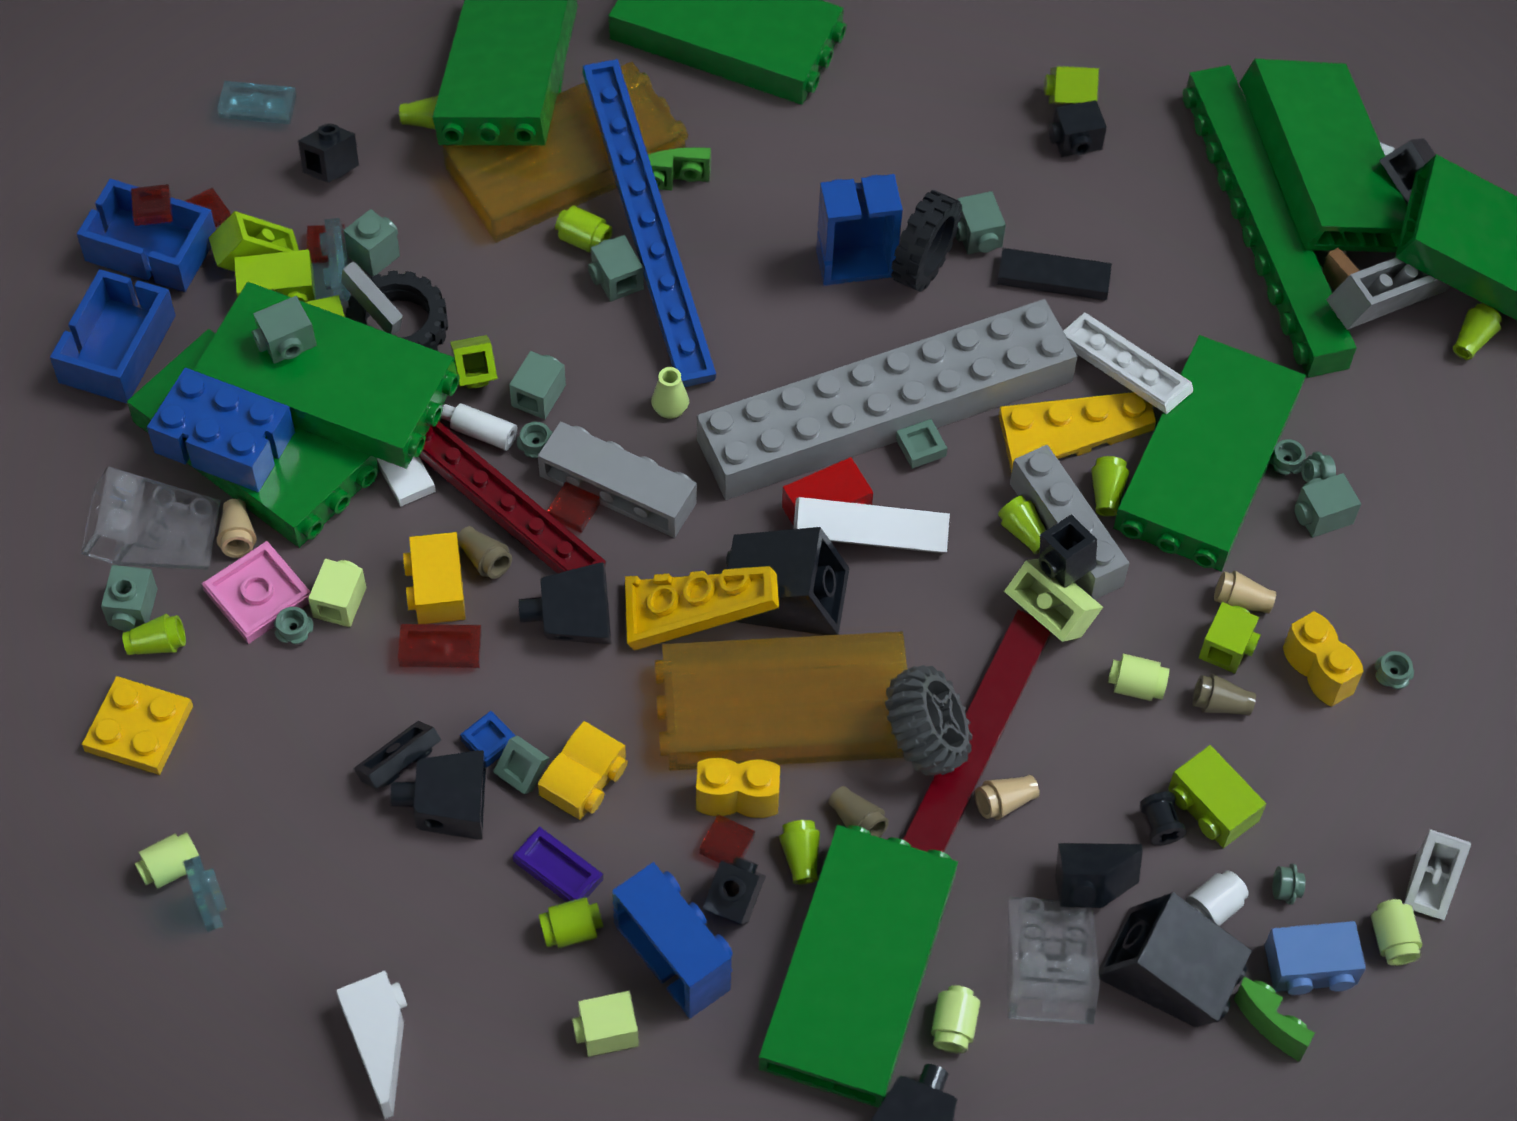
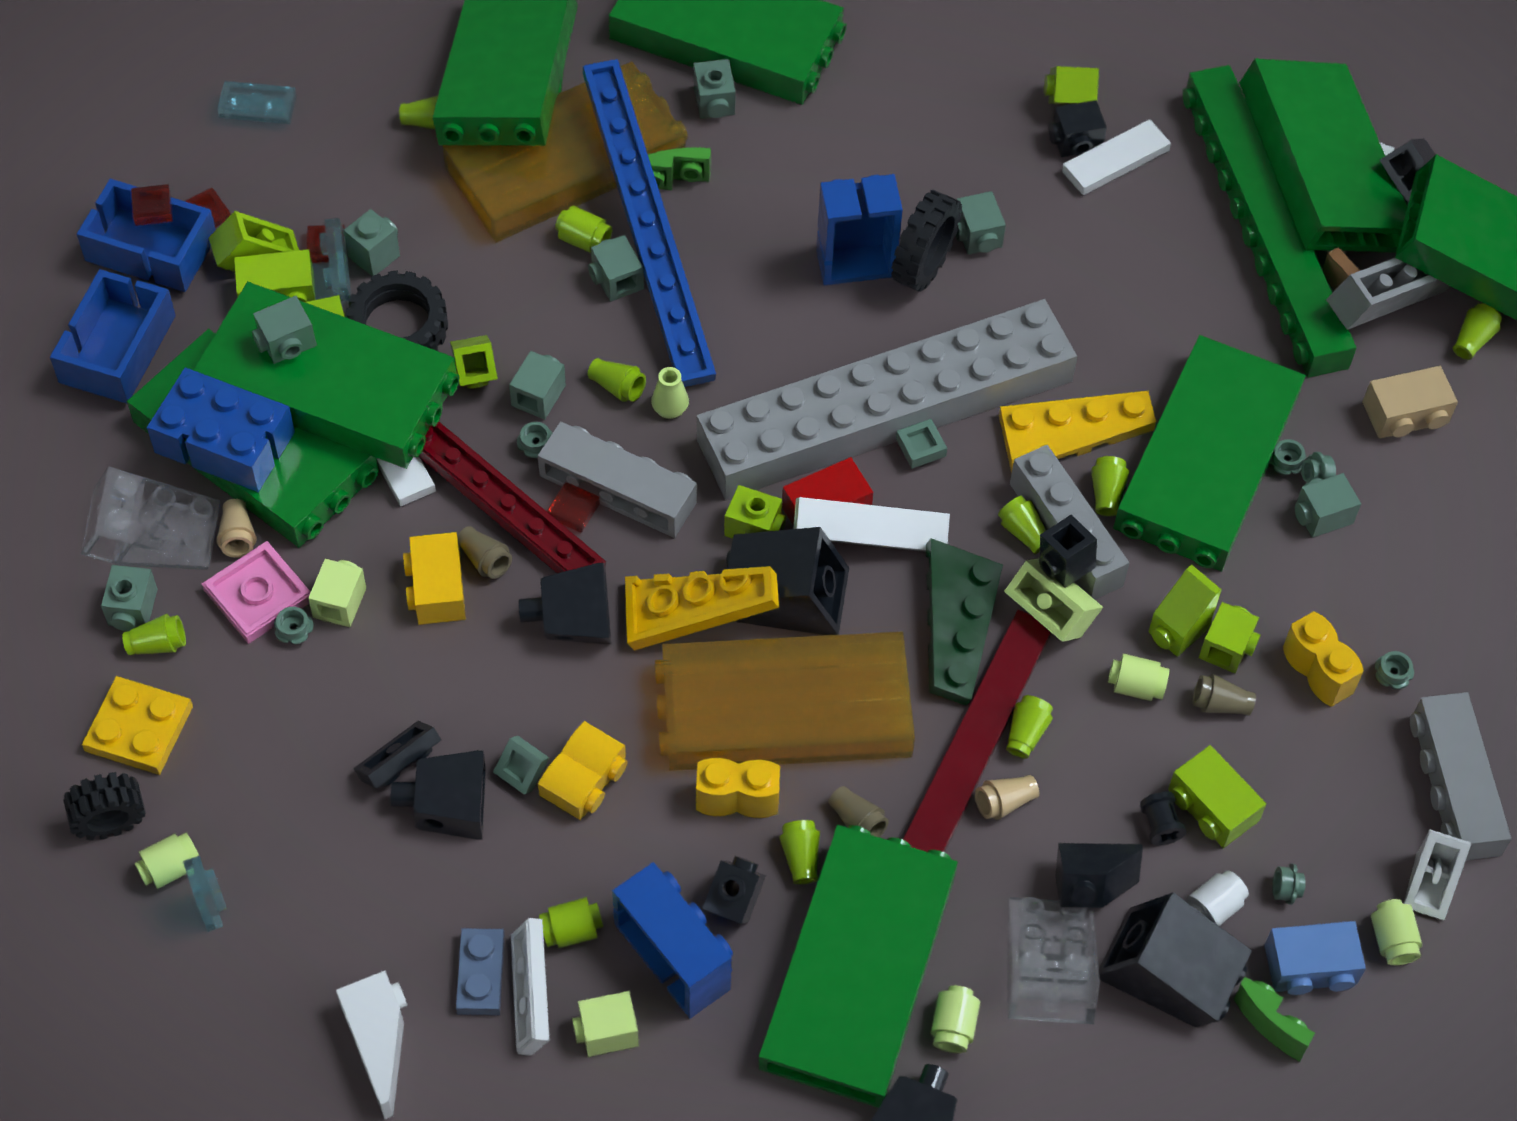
(104, 806): none -> black tyre
(328, 152): black brick -> none
(371, 298): light grey tile -> none
(440, 645): clear red plate -> none
(480, 425): white cylinder -> none
(480, 971): none -> sand blue plate
(488, 735): blue tile -> none
(529, 987): none -> white tile
(557, 866): dark purple tile -> none
(619, 379): none -> lime cone
(714, 89): none -> sand green brick
(726, 840): clear red tile -> none
(753, 512): none -> lime brick
(928, 720): dark grey gear -> none
(959, 617): none -> dark green wing
(1028, 725): none -> lime cone
(1054, 273): black tile -> none
(1116, 157): none -> white tile
(1127, 363): white tile -> none
(1185, 612): none -> lime slope
(1241, 591): tan cone -> none
(1410, 402): none -> tan brick
(1460, 773): none -> light grey brick

